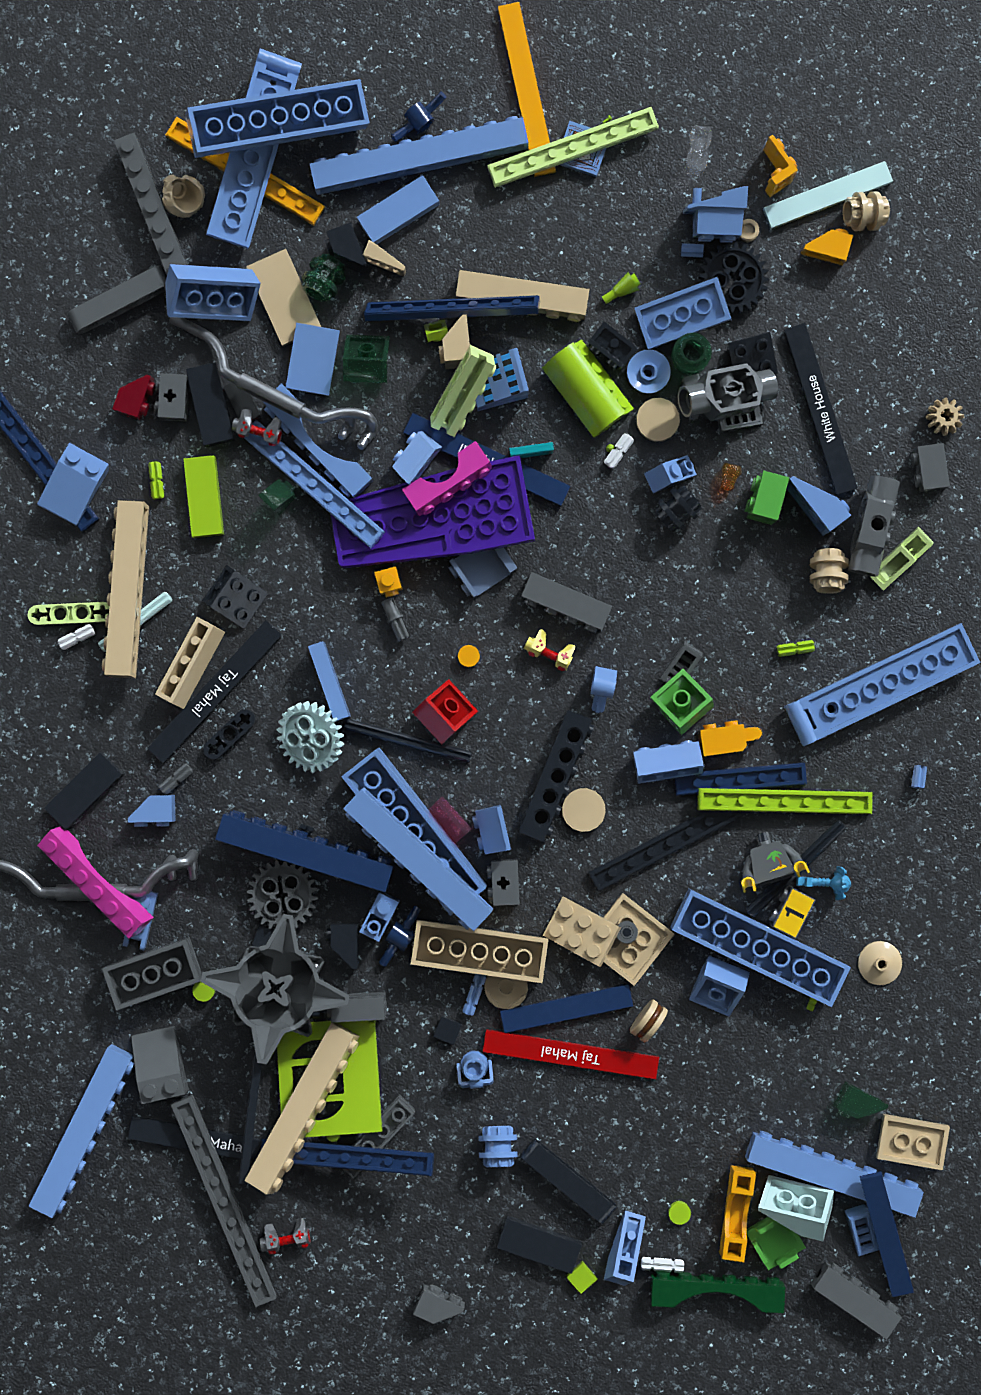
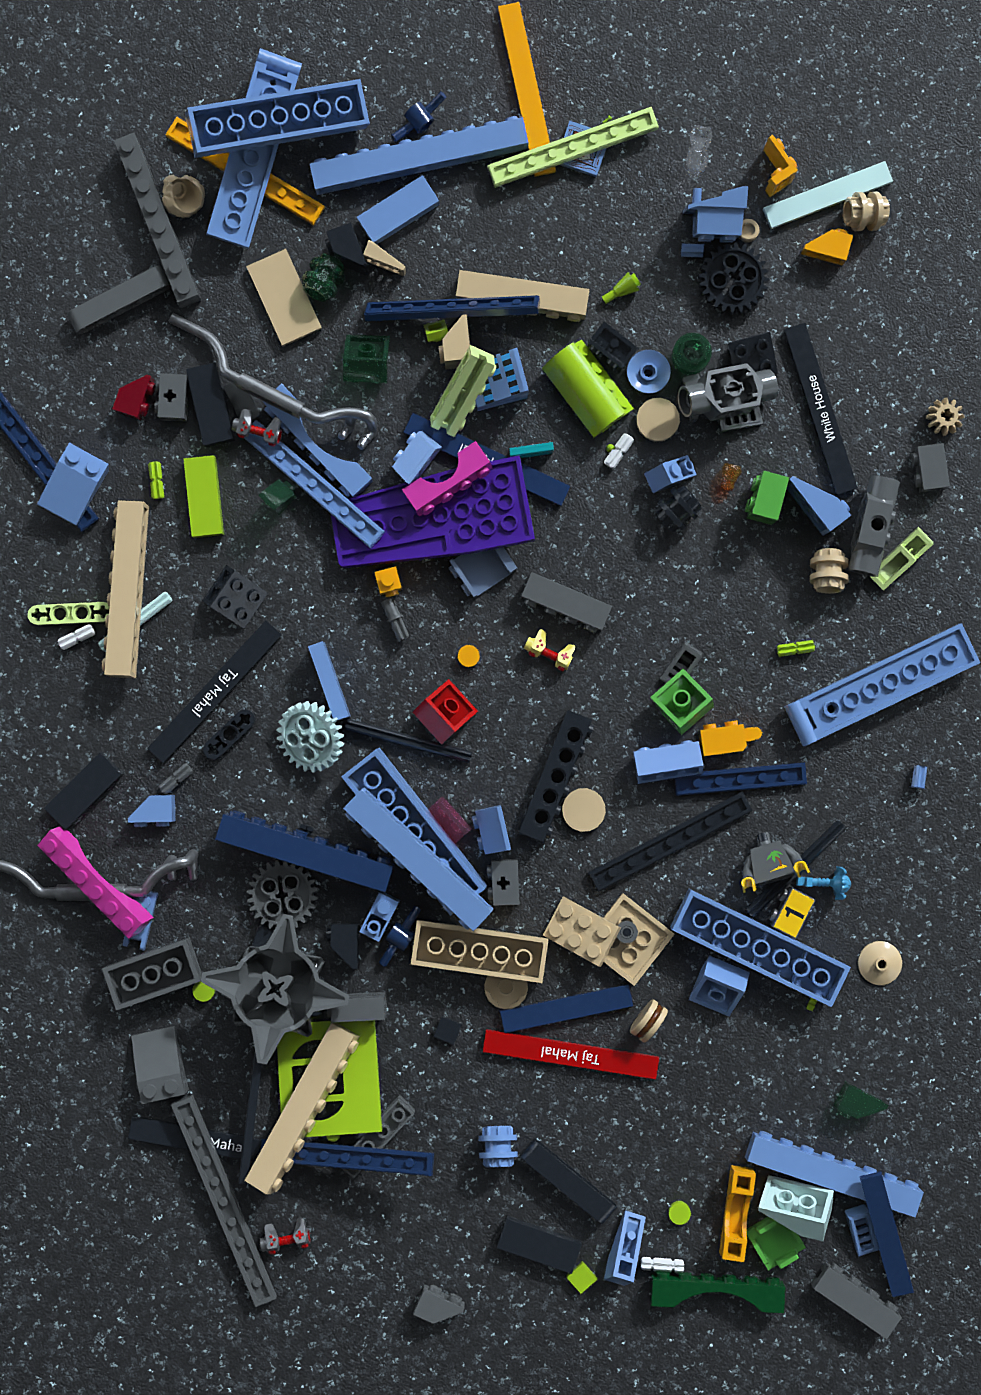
(81, 1131): medium blue brick -> none
(190, 663): tan brick -> none
(211, 292): medium blue slope -> none
(312, 359): medium blue tile -> none
(474, 994): medium blue axle -> none
(474, 1066): medium blue piece -> none
(602, 687): medium blue beam -> none
(682, 313): medium blue plate -> none
(784, 801): lime tile -> none
(912, 1142): tan plate -> none

